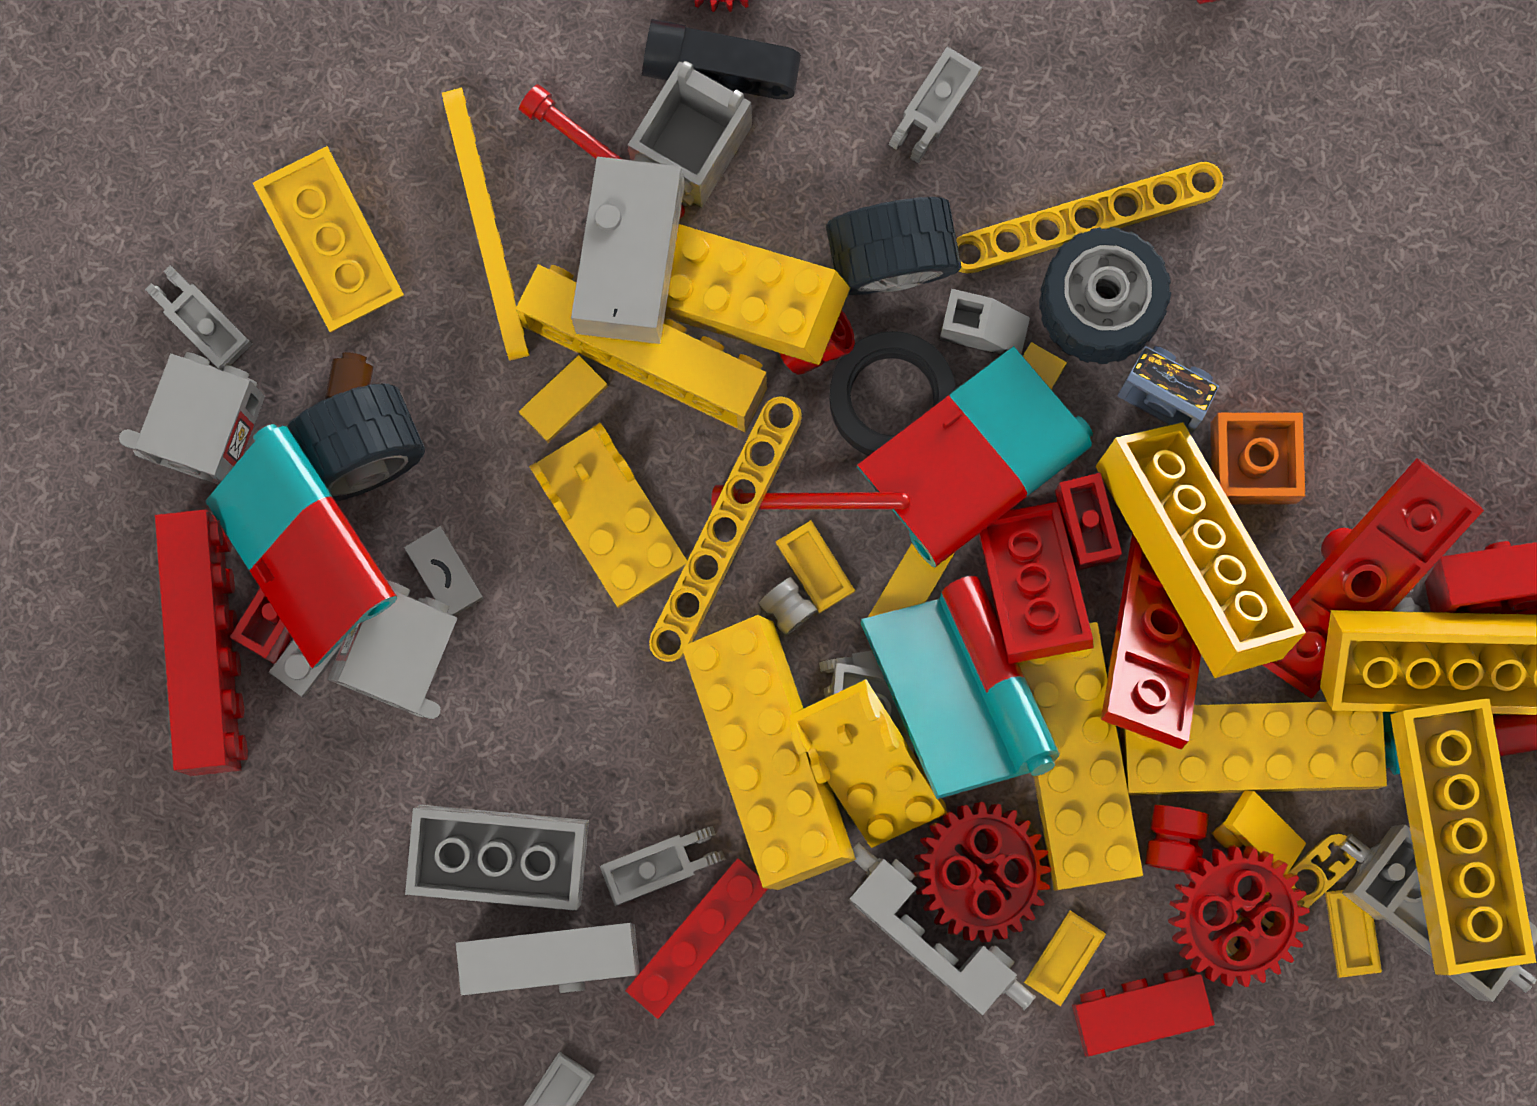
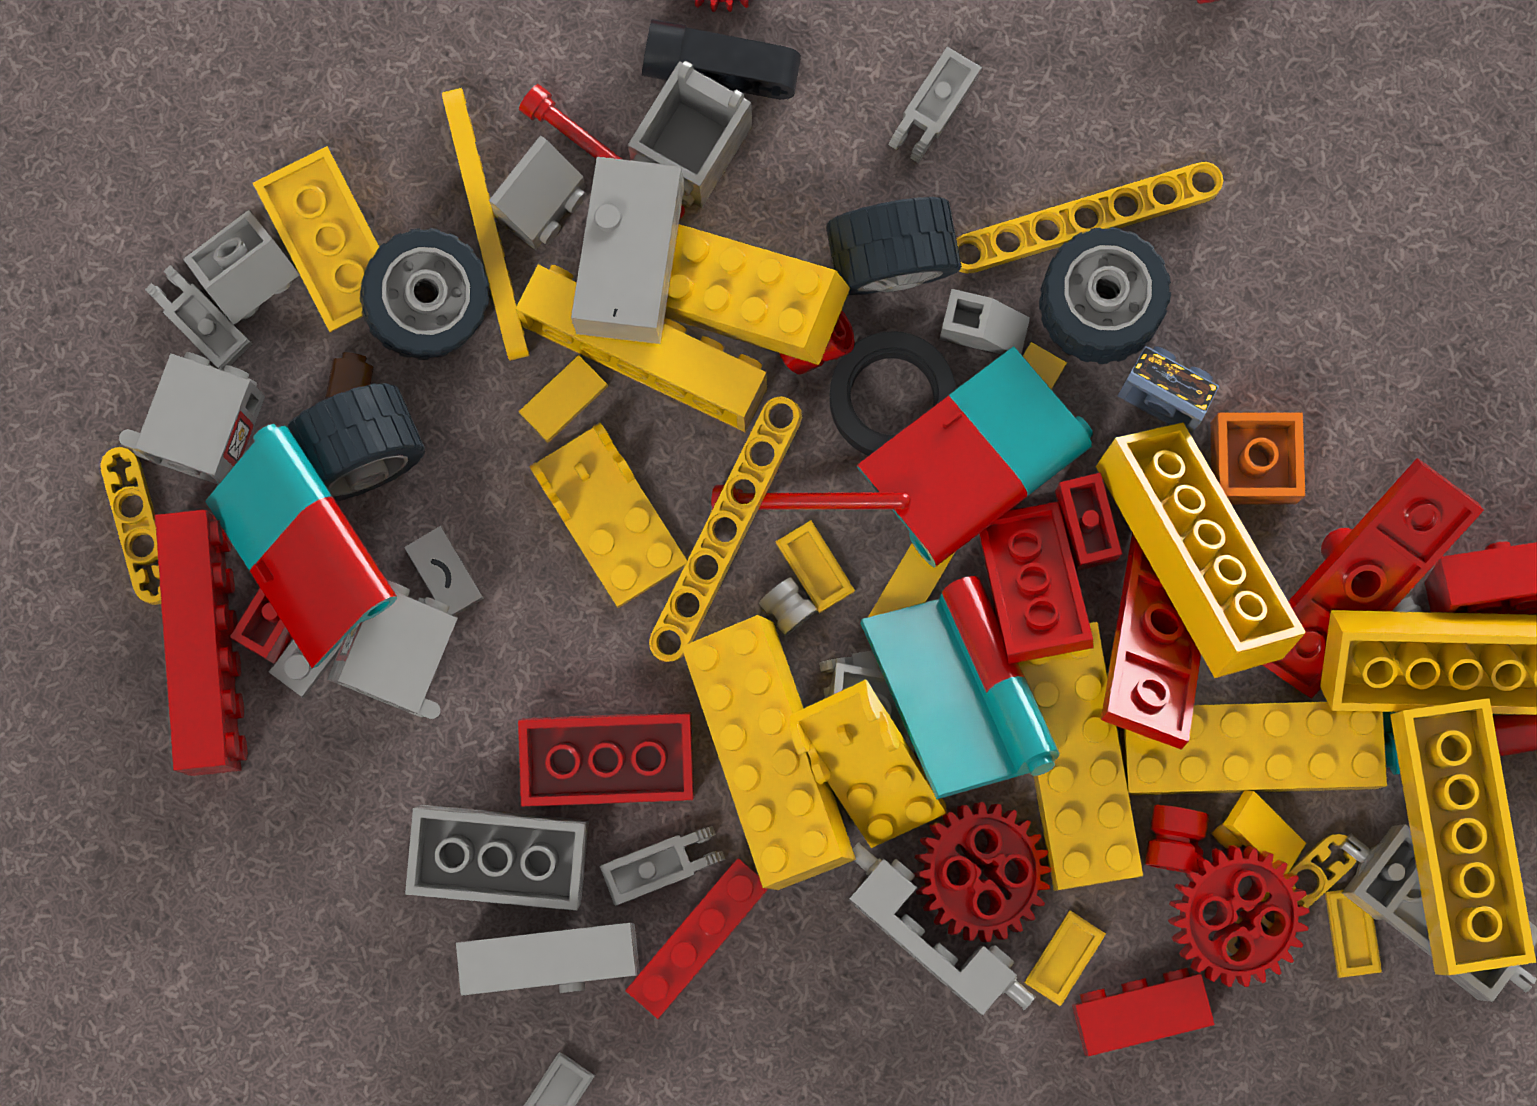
(132, 527): none -> yellow beam
(241, 267): none -> light grey slope
(432, 262): none -> wheel
(538, 194): none -> light grey slope
(606, 759): none -> red brick

